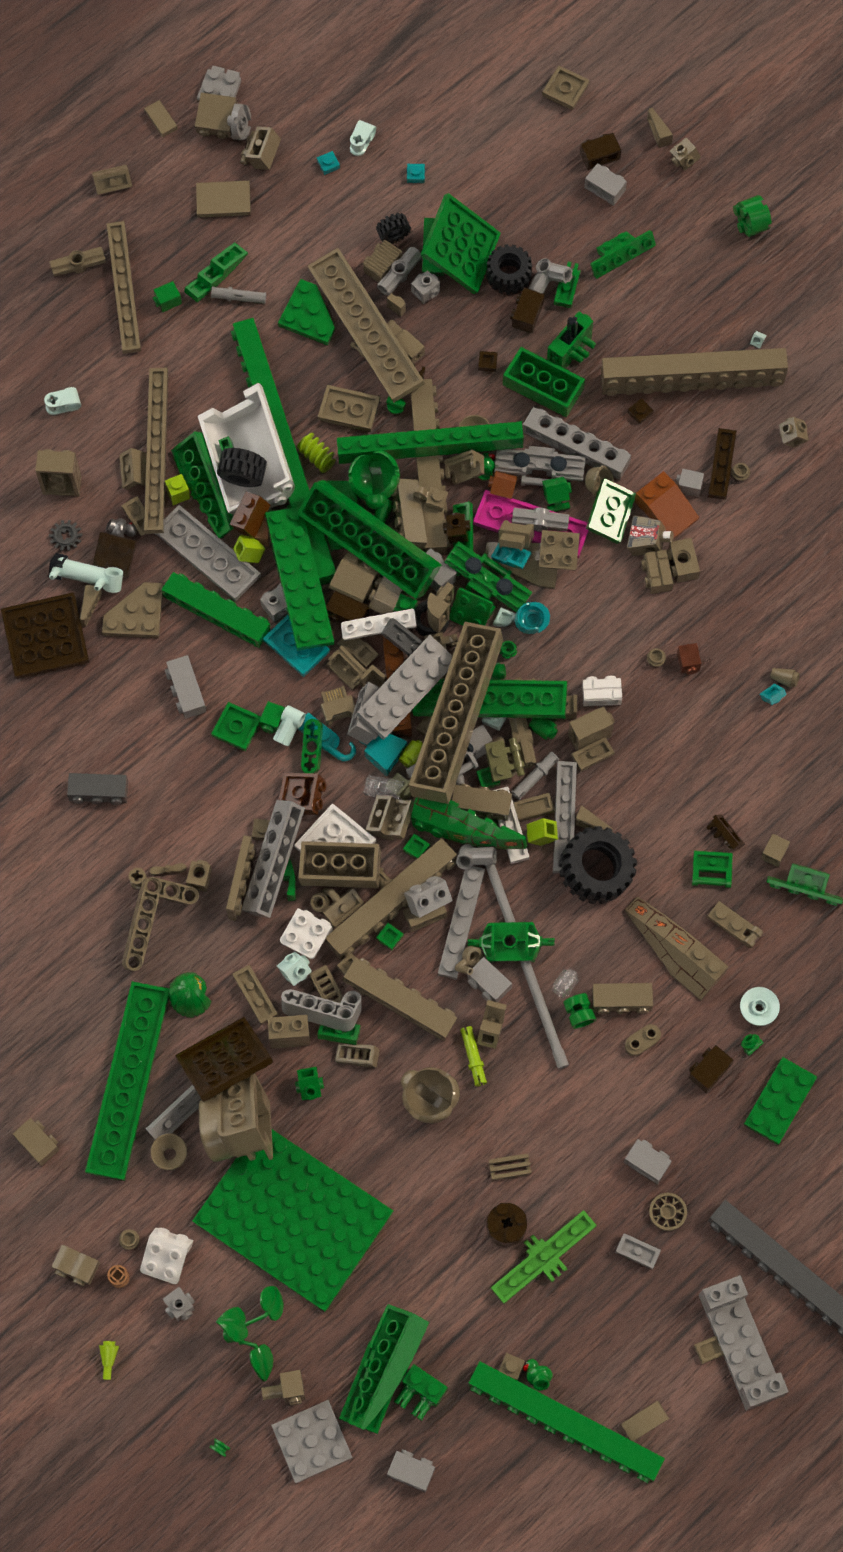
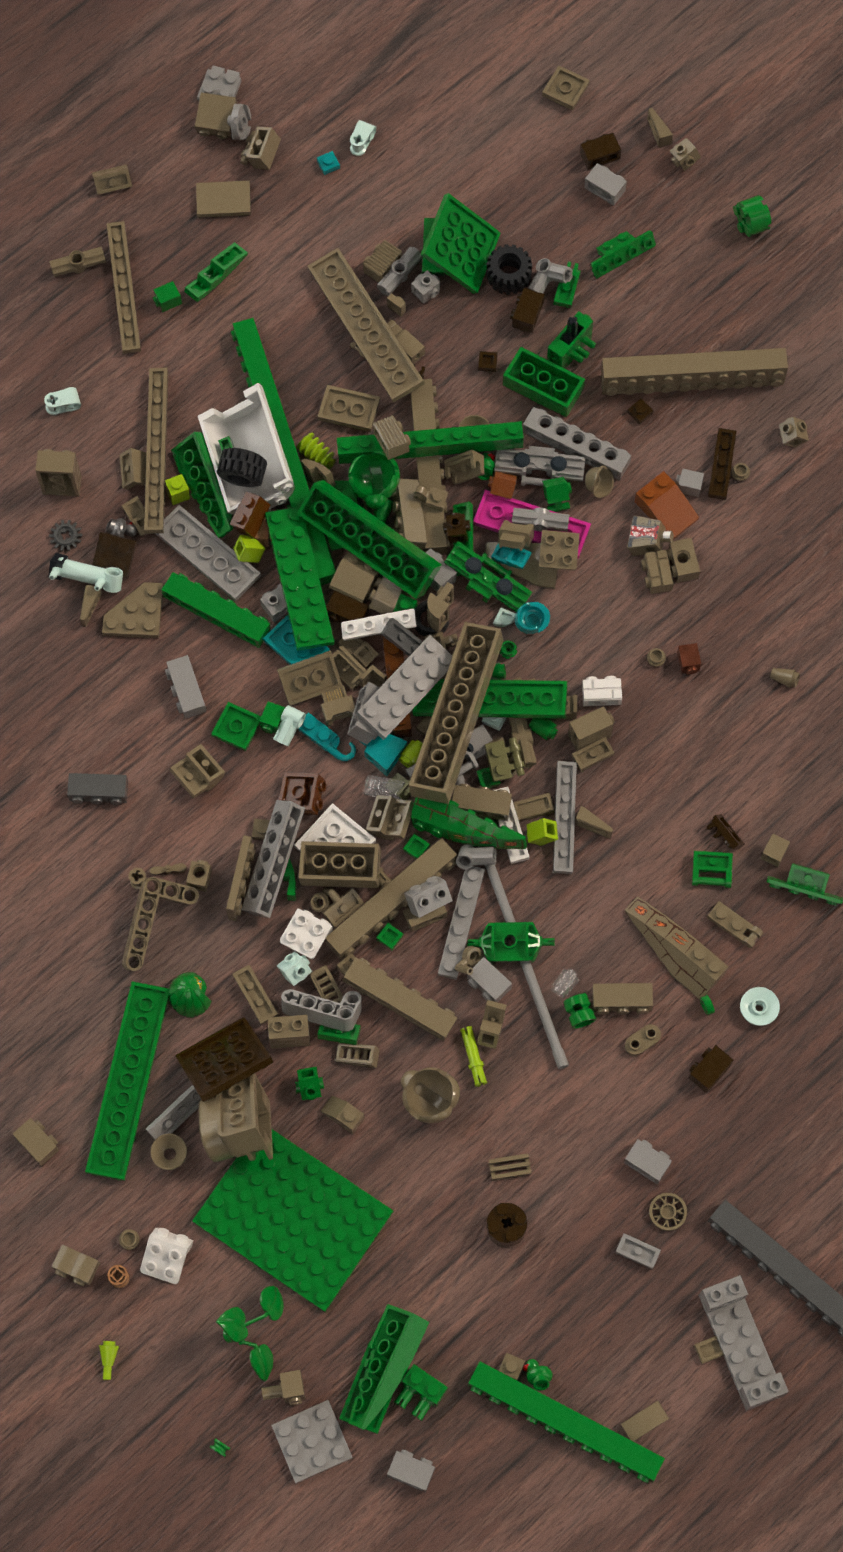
(44, 635): dark brown plate -> none
(161, 118): dark tan tile -> none
(174, 1299): light grey brick -> none
(198, 771): none -> dark tan brick
(239, 295): light grey pin -> none
(306, 760): green beam -> none
(308, 314): green plate -> none
(309, 678): none -> dark tan plate
(317, 472): none -> dark tan slope
(343, 1114): none -> dark tan slope
(391, 437): none -> dark tan brick
(393, 228): black tyre -> none
(396, 407): green plate -> none
(415, 173): teal plate -> none
(470, 608): green bracket -> none
(541, 769): light grey pin -> none
(543, 1257): bright green hinge -> none
(611, 511): plate -> none
(614, 848): black tyre -> none
(707, 1005): none -> green tile
(751, 1043): green plate -> none
(758, 339): light aqua piece -> none
(773, 694): teal plate -> none
(780, 1101): green plate -> none

